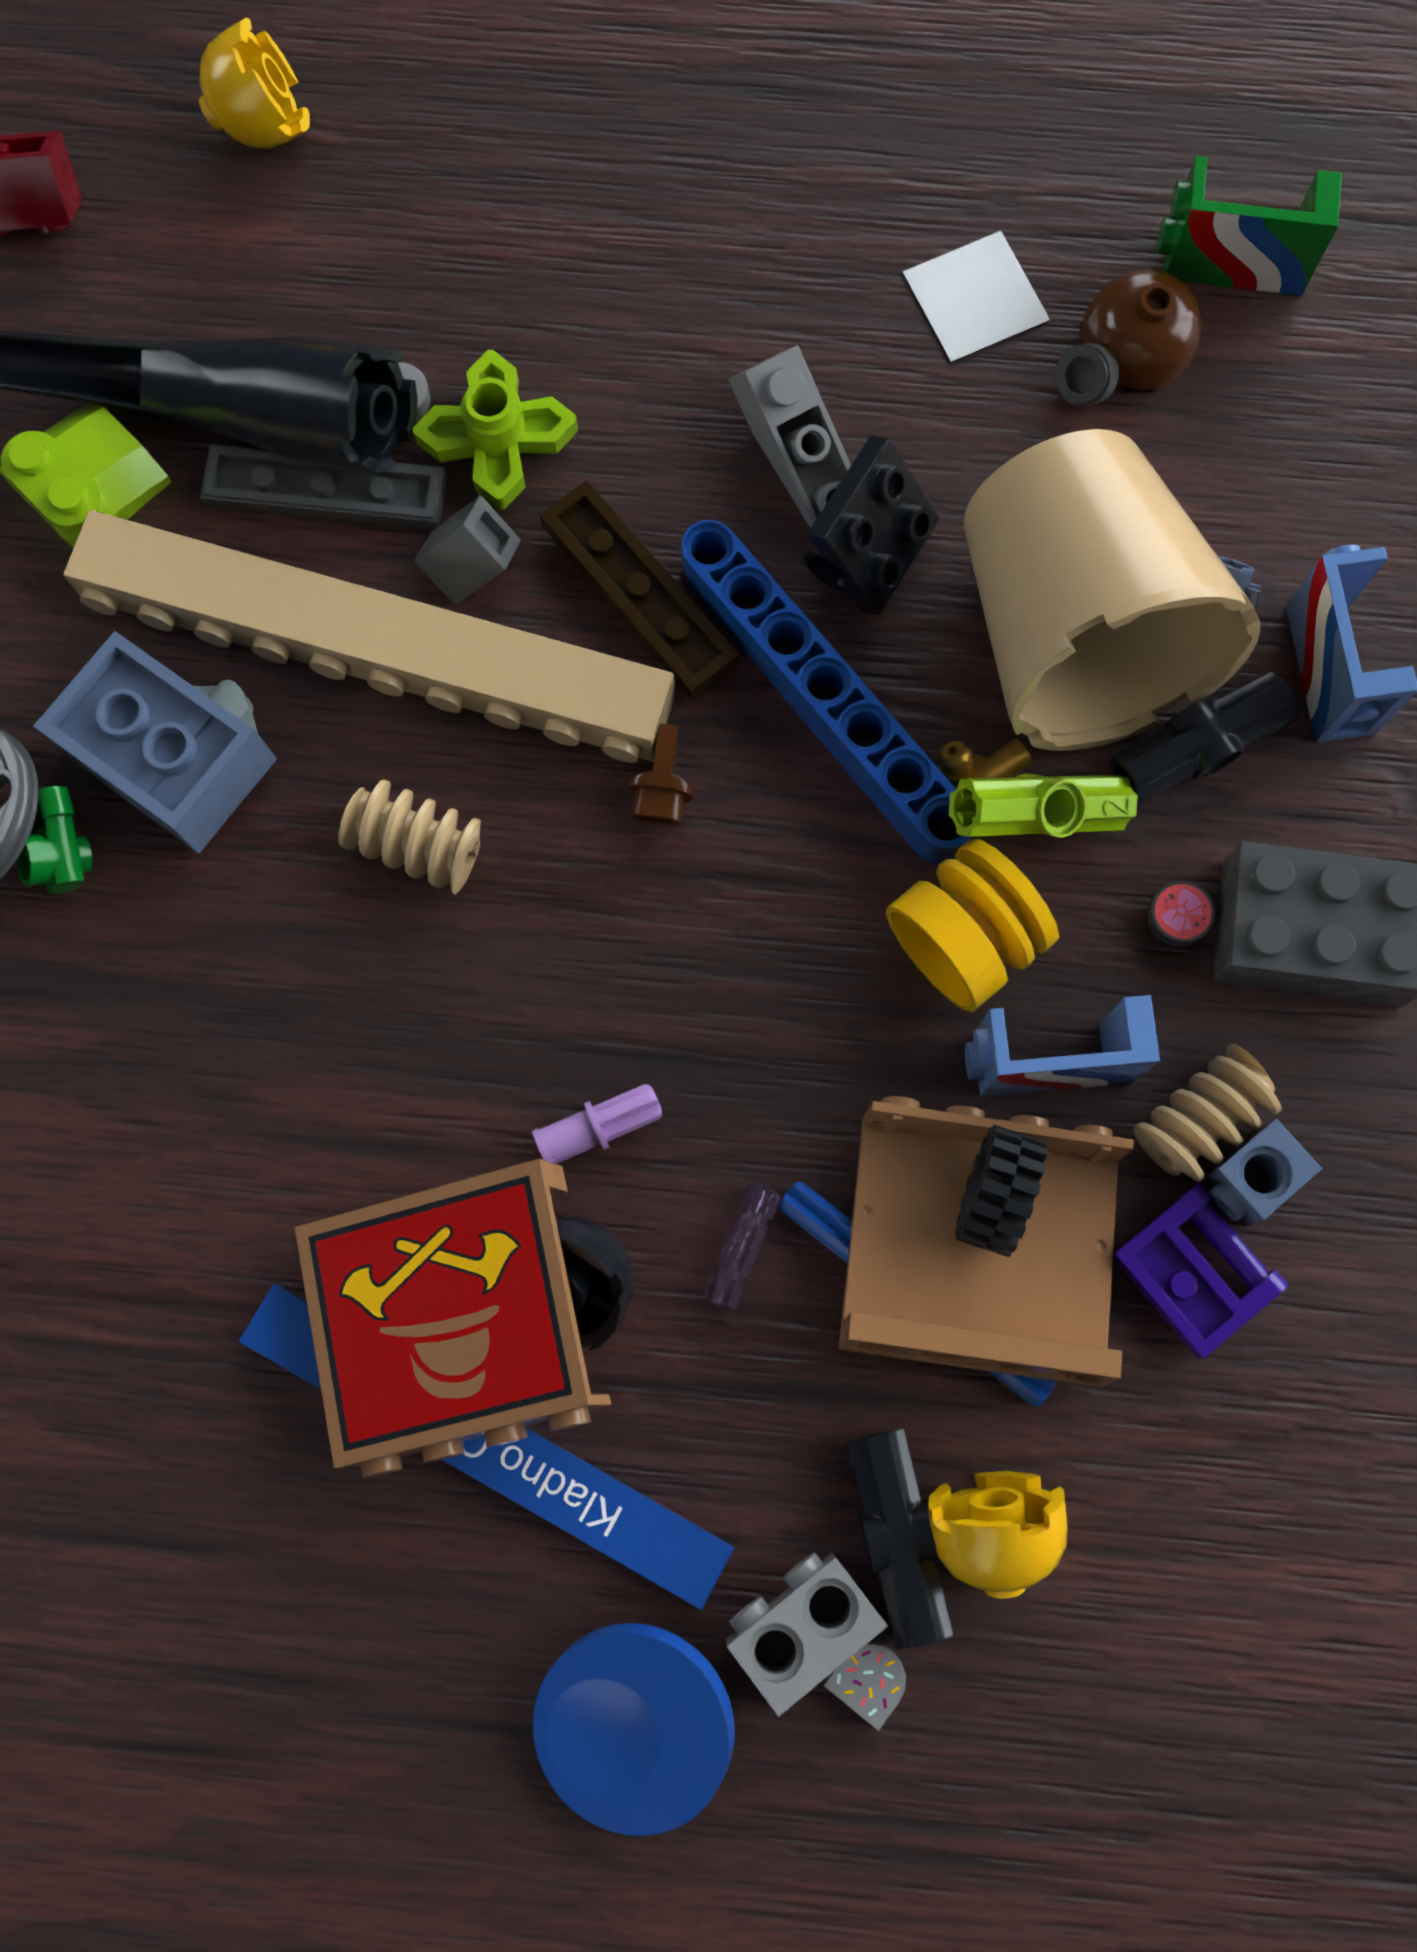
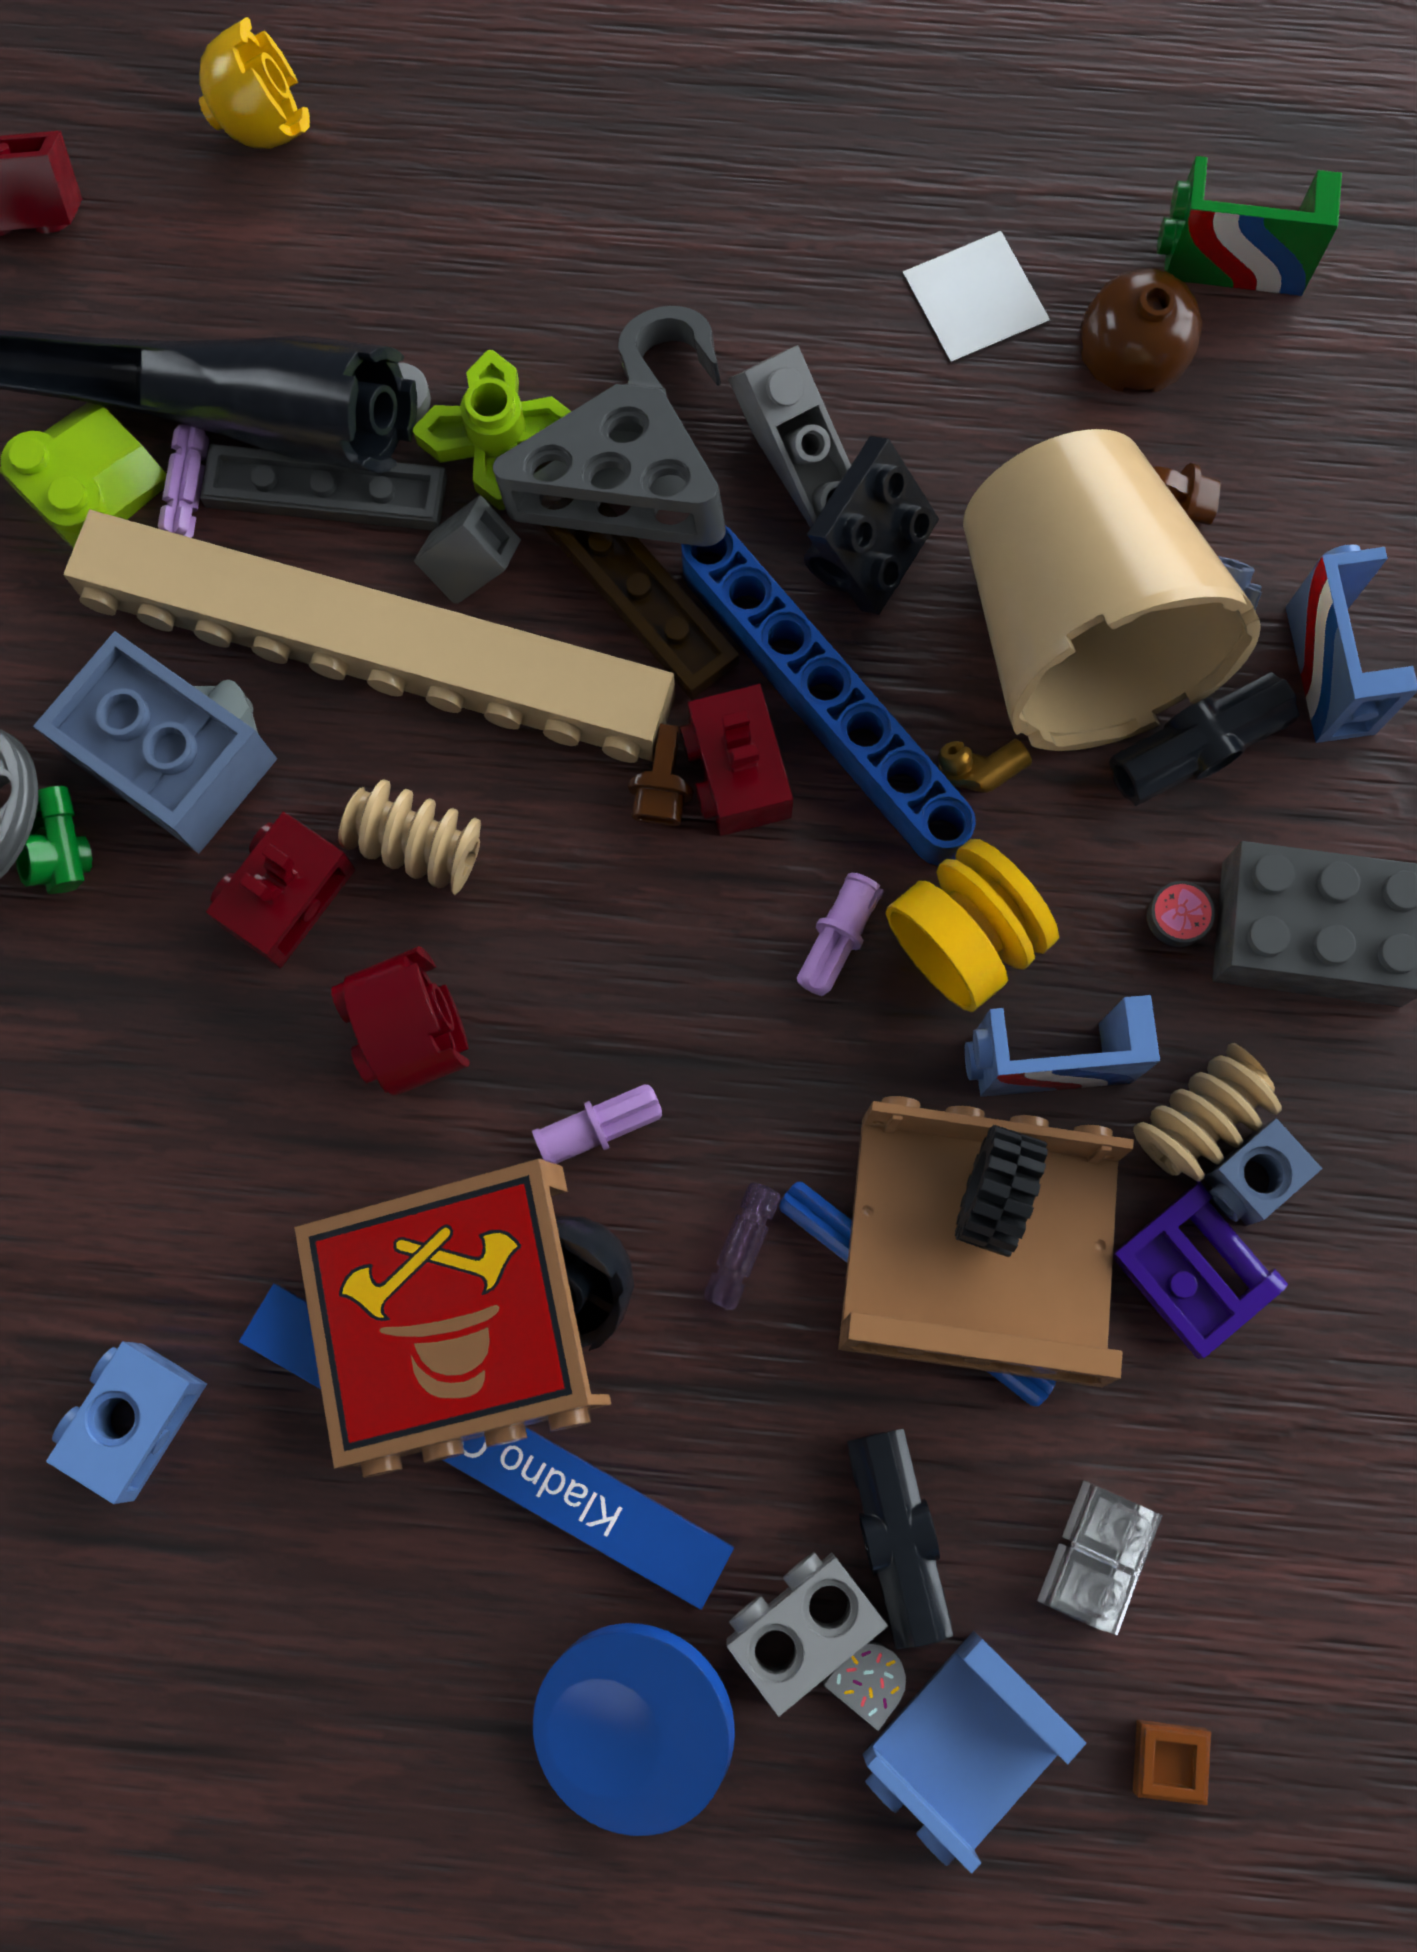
(161, 1402): none -> medium blue brick
(184, 480): none -> lavender axle
(280, 888): none -> dark red brick
(402, 1023): none -> dark red brick
(623, 450): none -> dark grey piece
(738, 760): none -> dark red brick
(839, 933): none -> lavender axle
(966, 1750): none -> medium blue panel
(1001, 1532): yellow cylinder -> none
(1042, 805): lime piece -> none
(1087, 374): dark grey tile -> none
(1106, 1557): none -> clear hips
(1172, 1762): none -> dark orange tile
(1193, 491): none -> reddish brown piece

